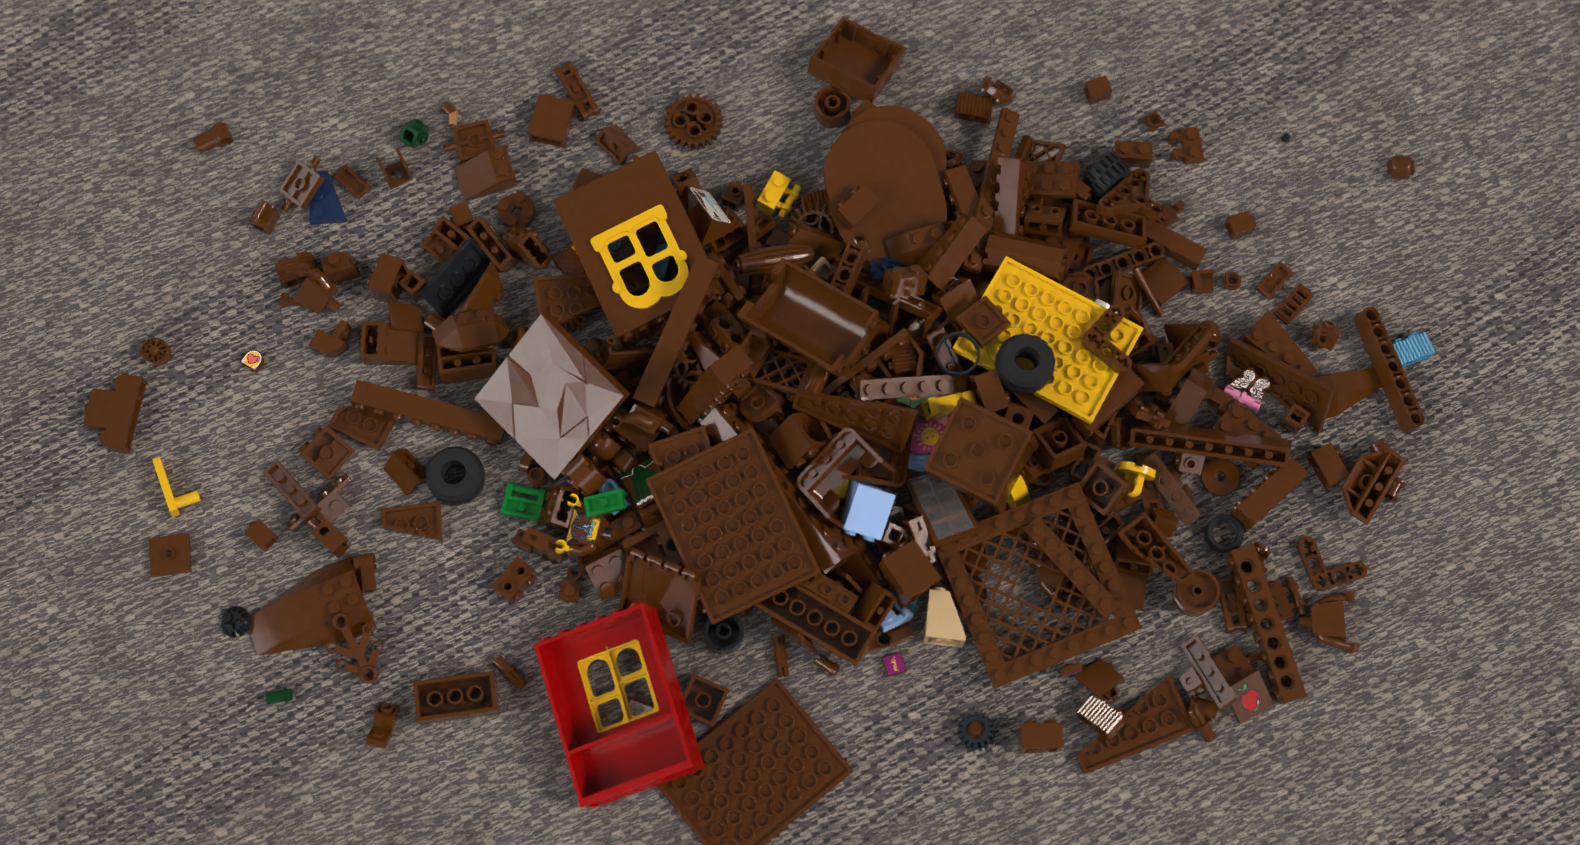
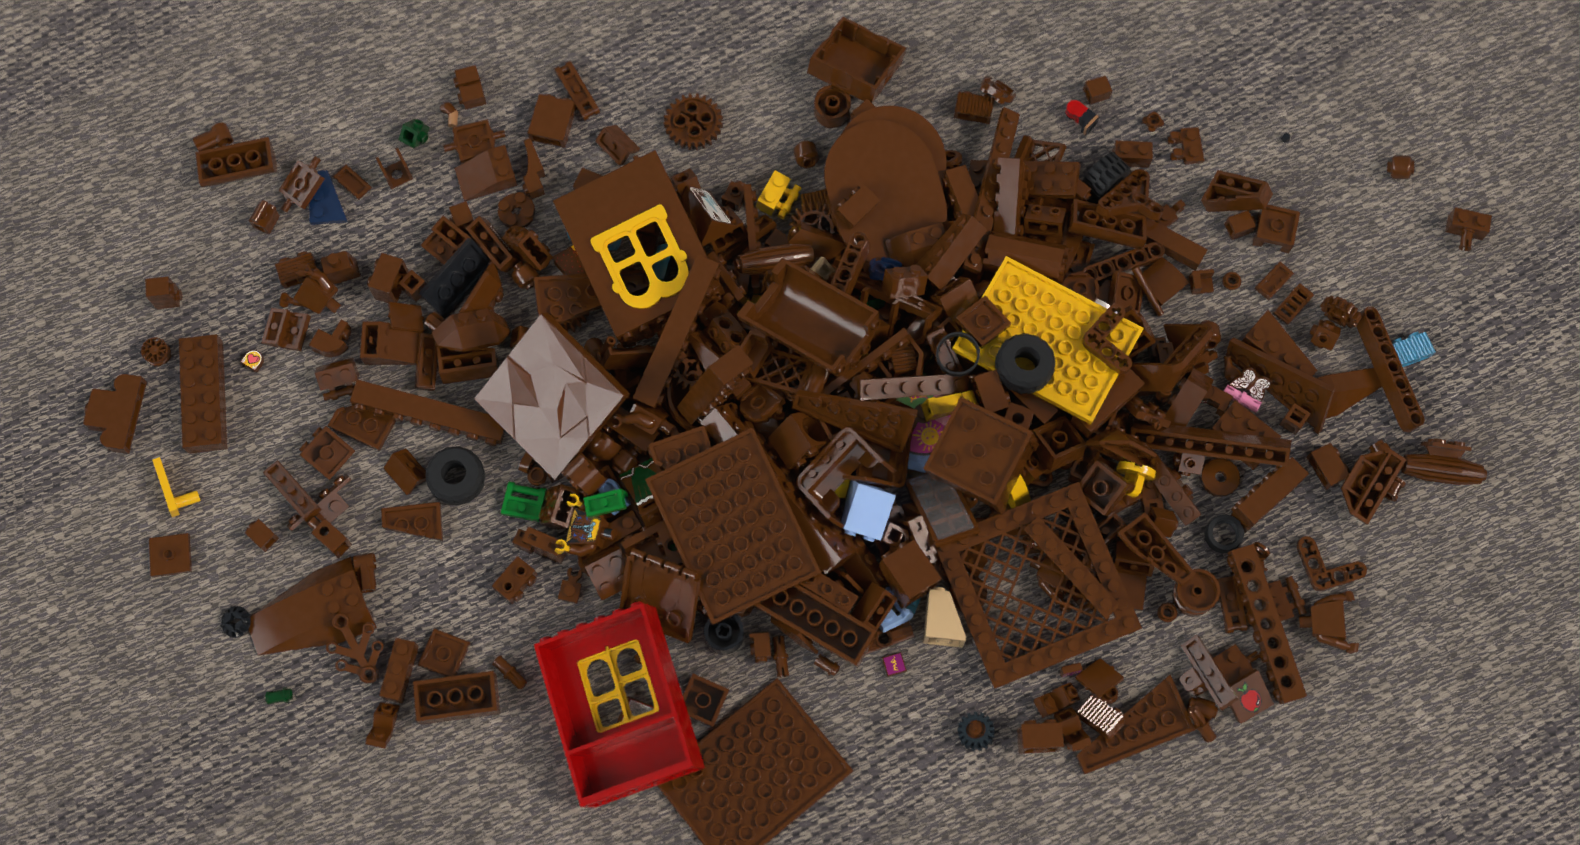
(163, 293): none -> reddish brown brick
(202, 394): none -> reddish brown brick
(235, 162): none -> reddish brown brick
(286, 329): none -> reddish brown slope
(337, 374): none -> reddish brown brick
(399, 670): none -> reddish brown brick
(444, 653): none -> reddish brown tile
(470, 87): none -> reddish brown piece
(524, 275): none -> reddish brown head
(535, 171): none -> reddish brown slope
(760, 647): none -> reddish brown brick
(806, 154): none -> reddish brown head
(1056, 700): none -> reddish brown slope
(1073, 734): none -> reddish brown brick
(1082, 115): none -> leg
(1123, 447): none -> reddish brown wedge
(1167, 606): none -> reddish brown plate
(1236, 193): none -> reddish brown wedge
(1277, 227): none -> reddish brown panel
(1341, 311): none -> reddish brown gear
(1444, 464): none -> reddish brown plate
(1468, 225): none -> reddish brown brick

